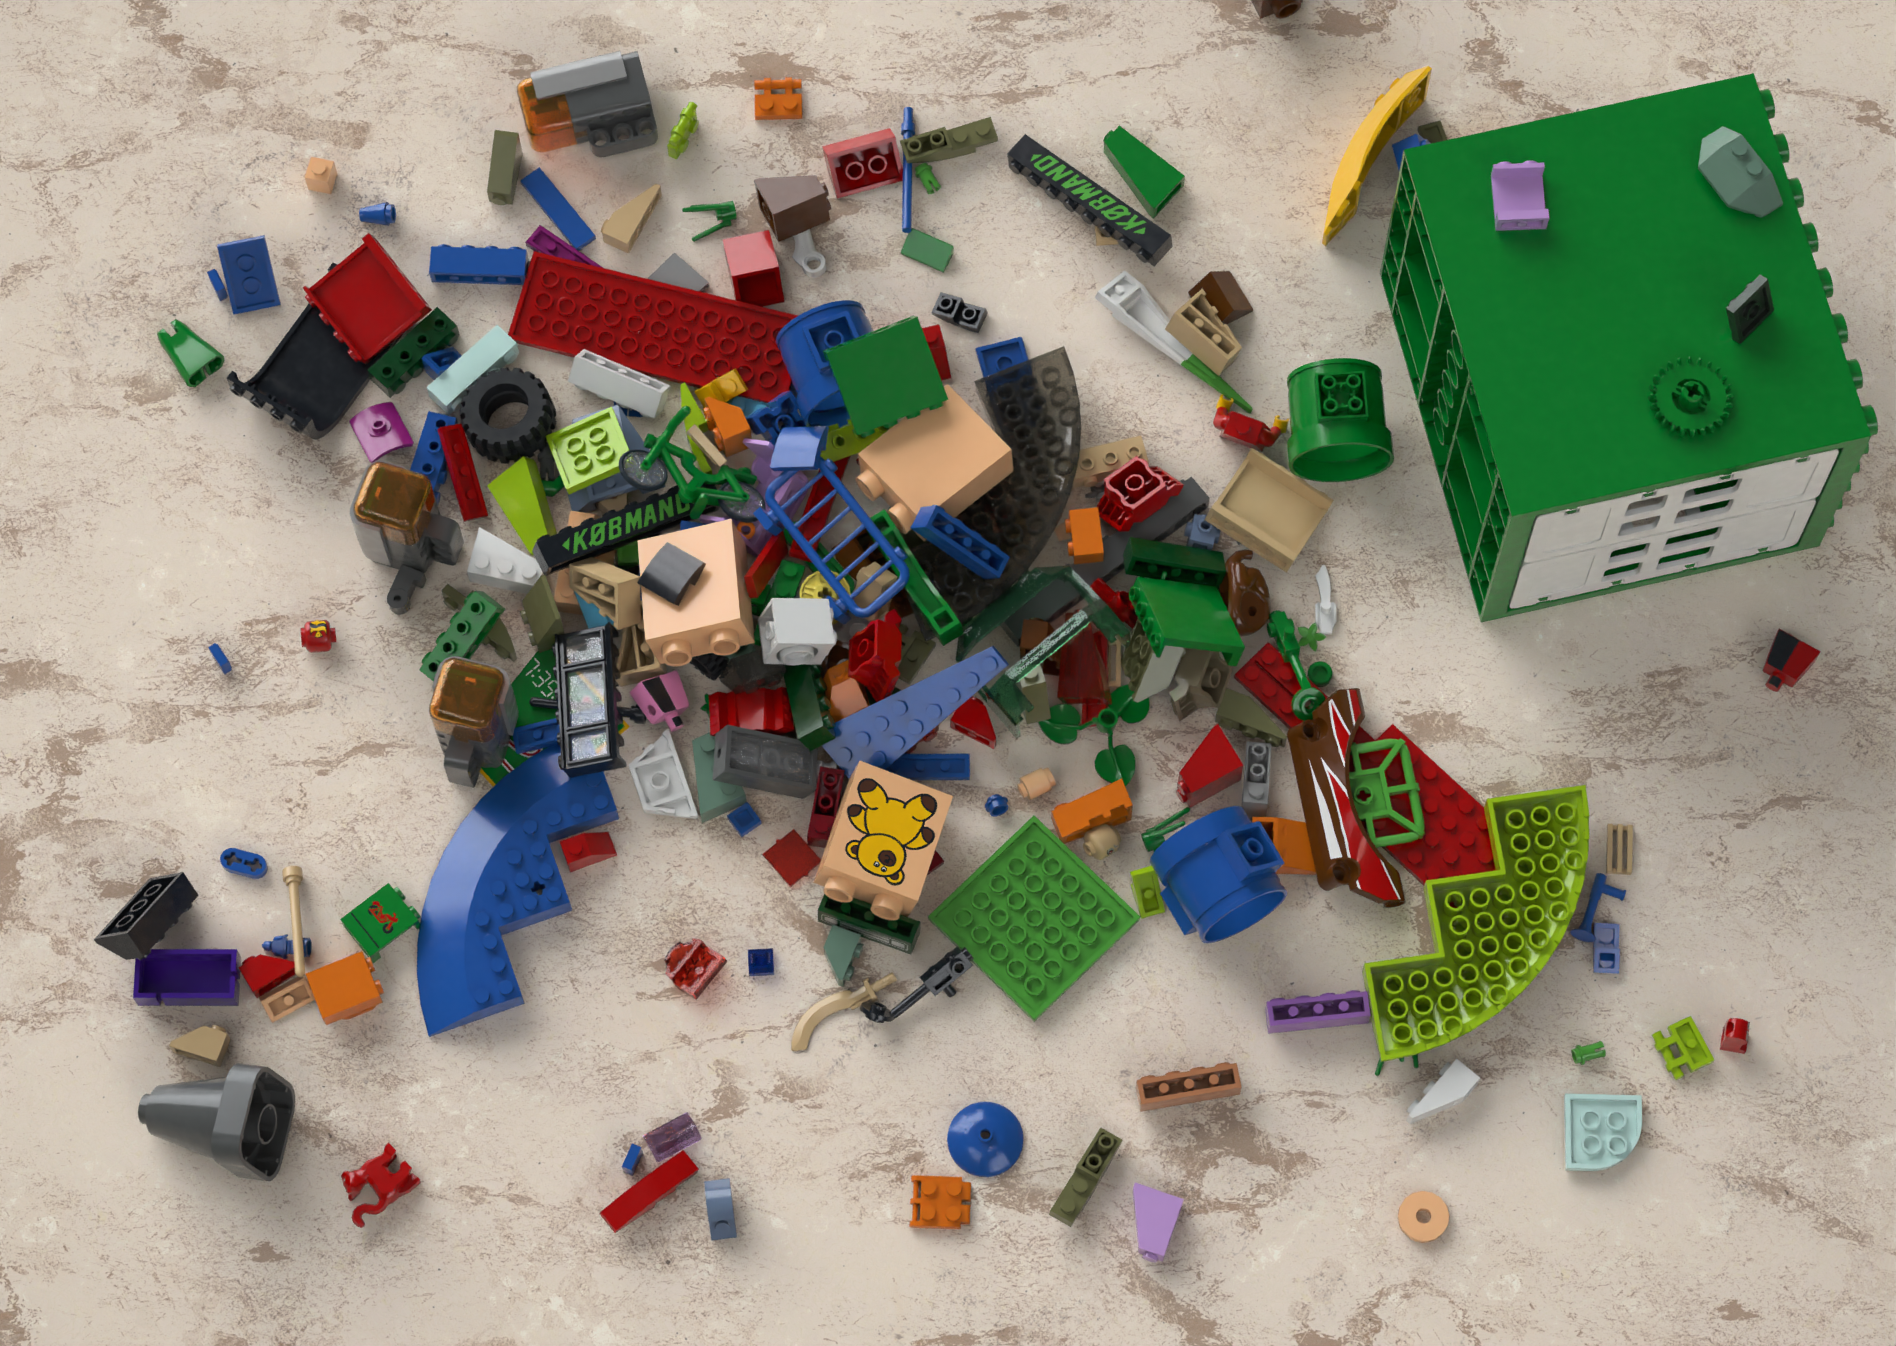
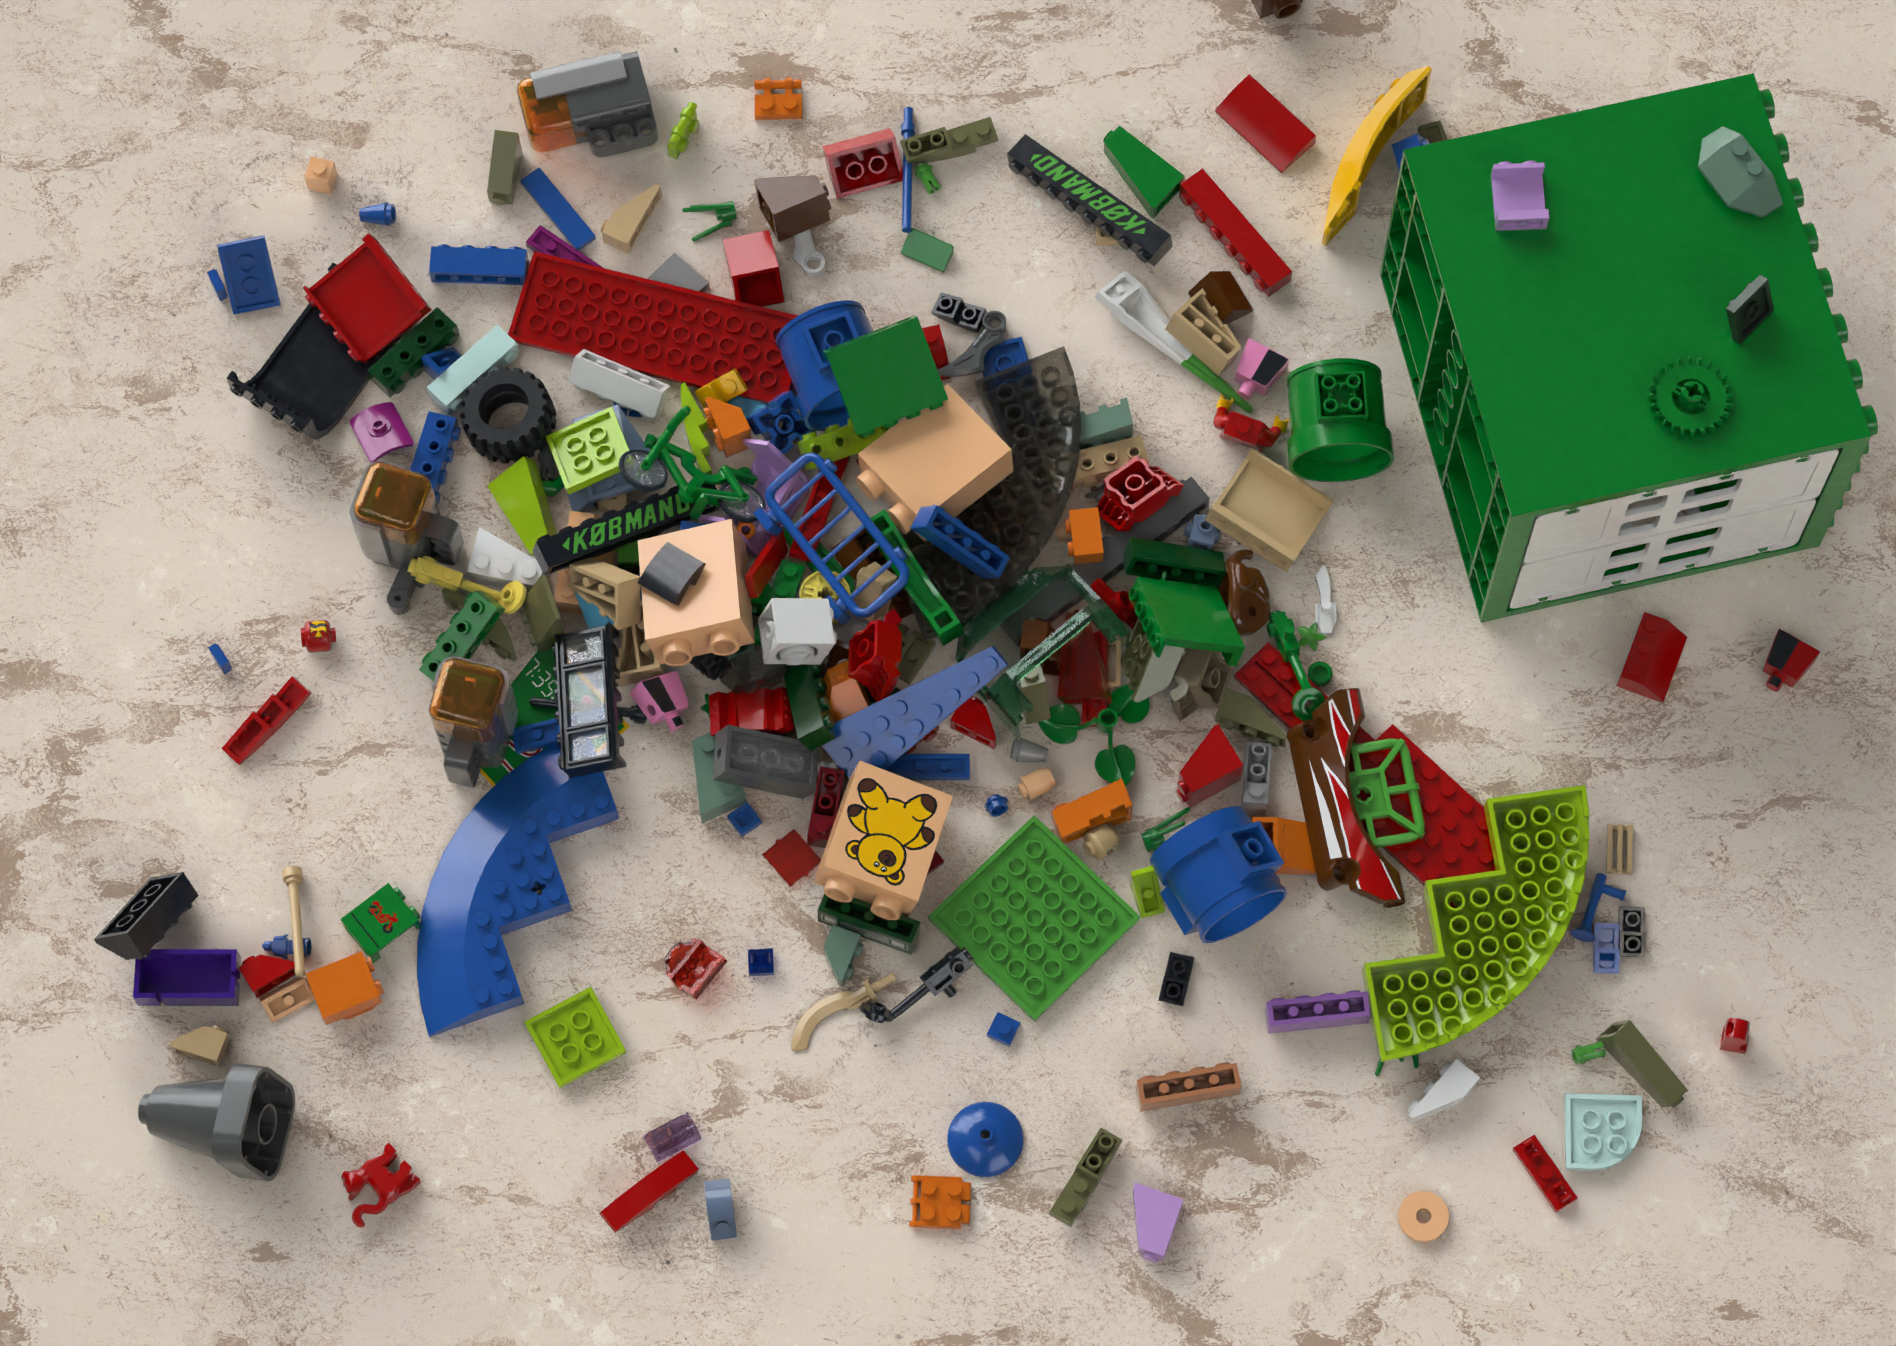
(190, 353): green piece -> none
(241, 868): blue beam -> none
(266, 720): none -> red slope
(427, 571): none -> light yellow piece
(462, 472): red tile -> none
(575, 1037): none -> lime plate
(587, 849): red slope -> none
(632, 1159): blue tile -> none
(662, 780): white wing -> none
(706, 446): tan tile -> none
(799, 448): slope -> none
(972, 359): none -> dark grey piece
(1003, 1029): none -> blue plate
(1027, 751): none -> light grey cone
(1106, 425): none -> sand green wedge
(1176, 979): none -> black slope
(1235, 233): none -> red brick
(1259, 369): none -> bright pink torso
(1266, 124): none -> red slope
(1545, 1173): none -> red plate
(1631, 931): none -> black slope
(1643, 1063): none -> olive slope
(1652, 658): none -> red slope
(1690, 1045): lime plate -> none

